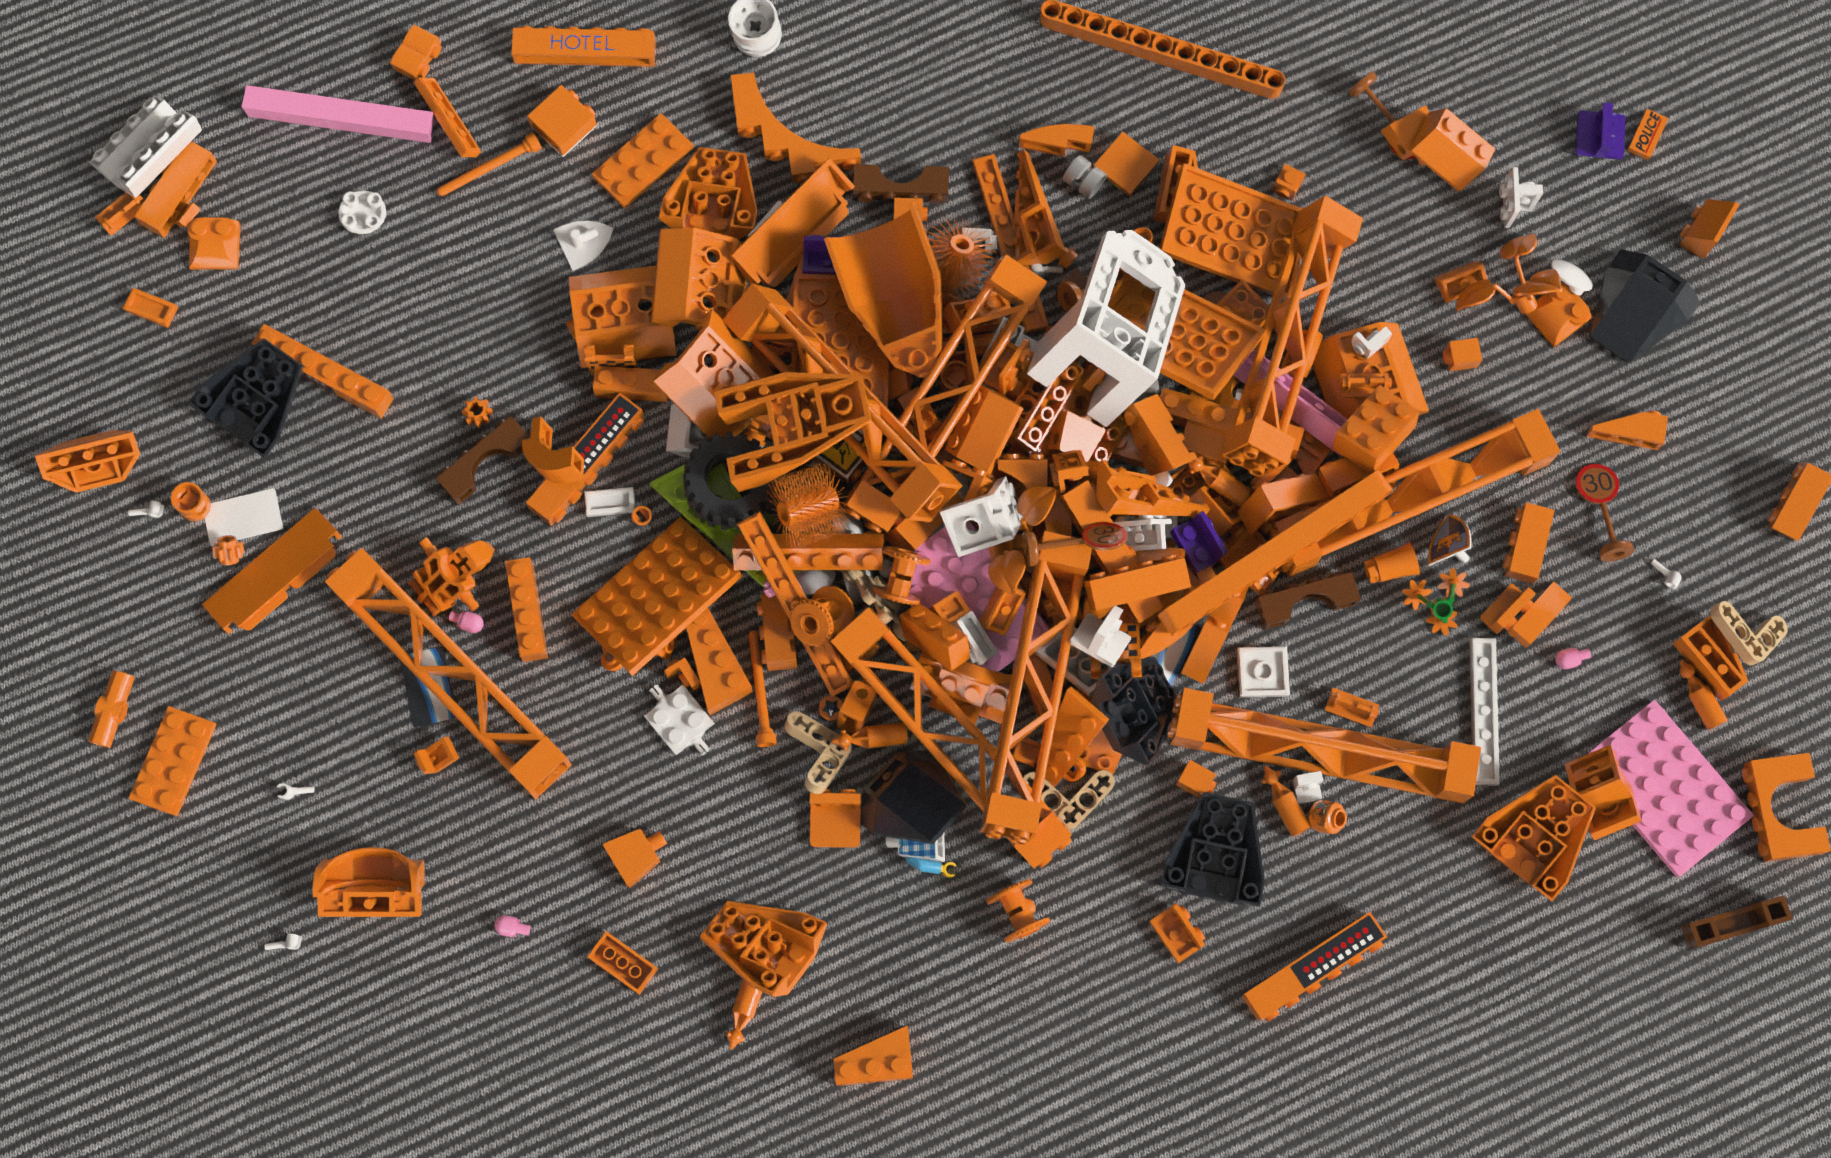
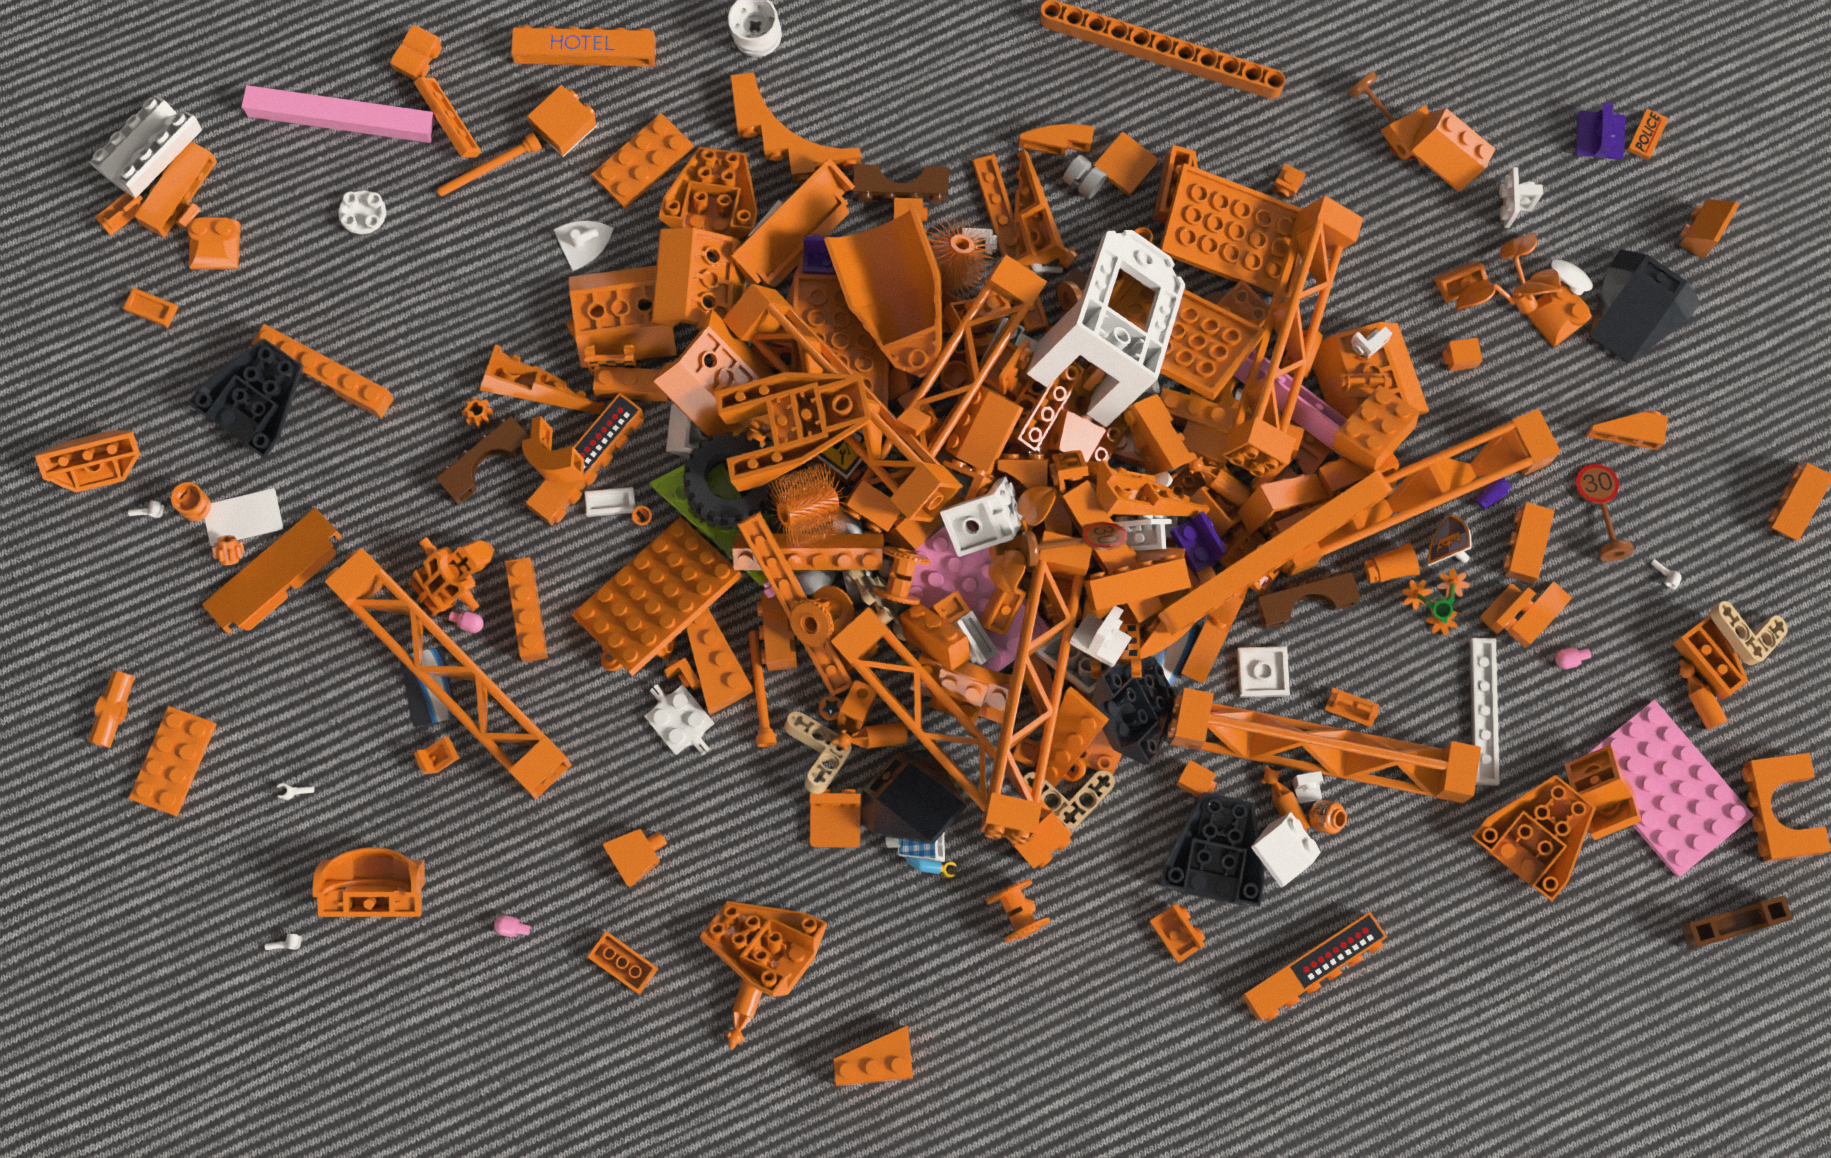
(512, 378): none -> orange wedge
(913, 421): none -> orange tile
(1285, 849): none -> white slope
(1492, 492): none -> dark purple cone

